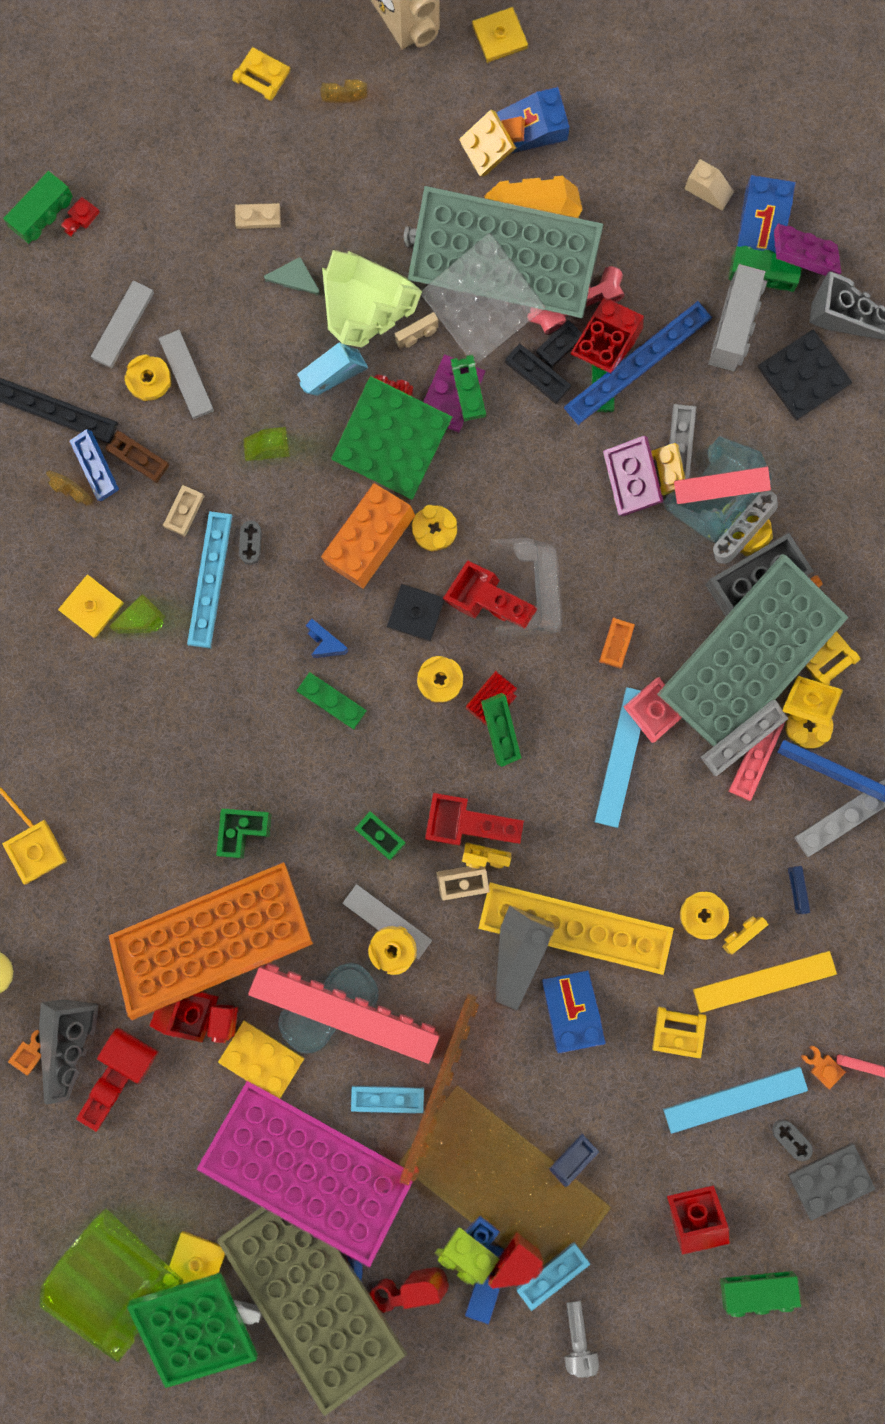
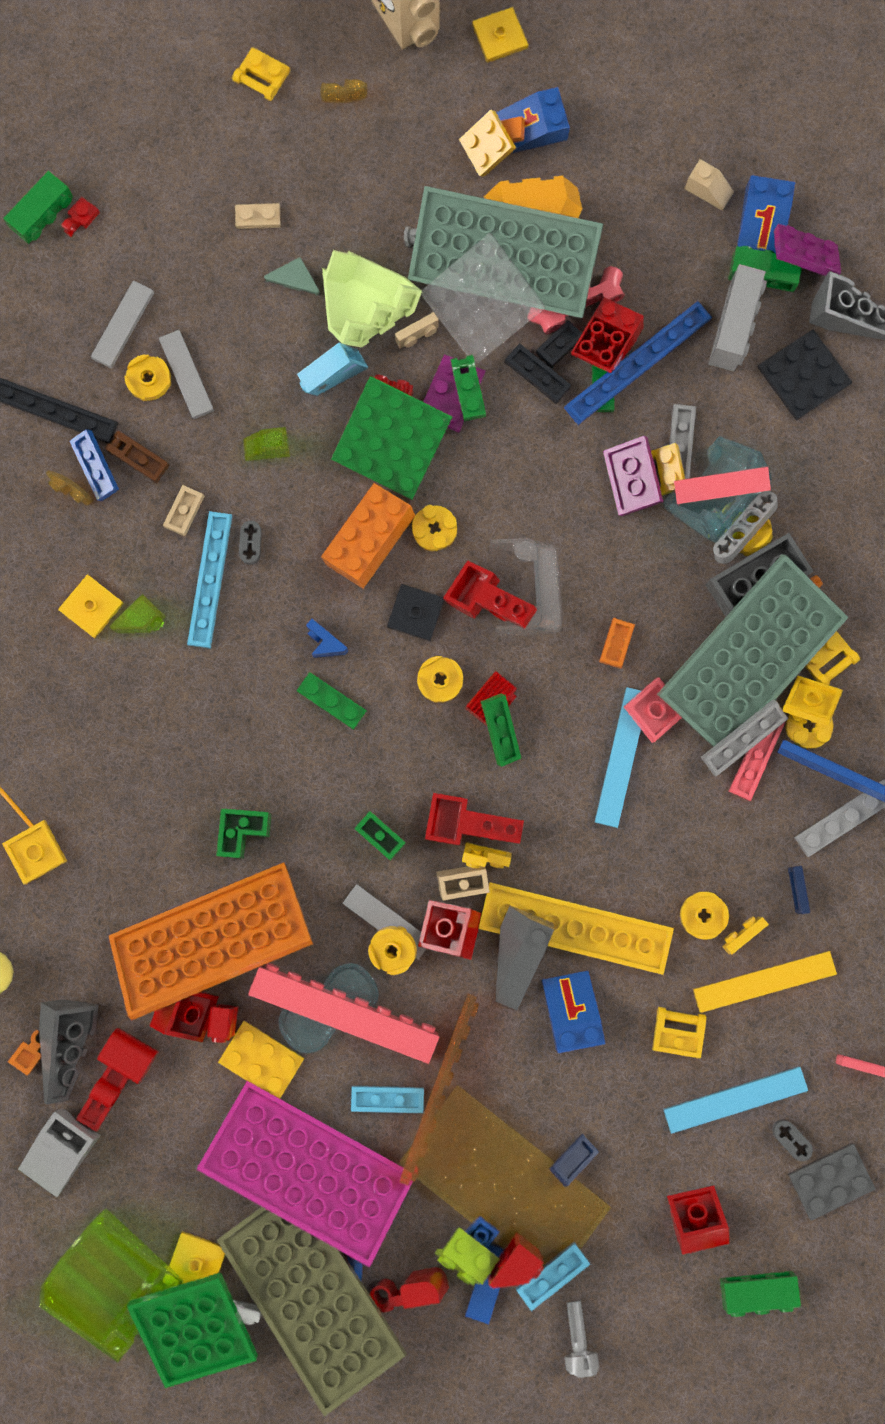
(58, 1151): none -> light grey slope
(450, 929): none -> red slope
(825, 1068): orange plate -> none

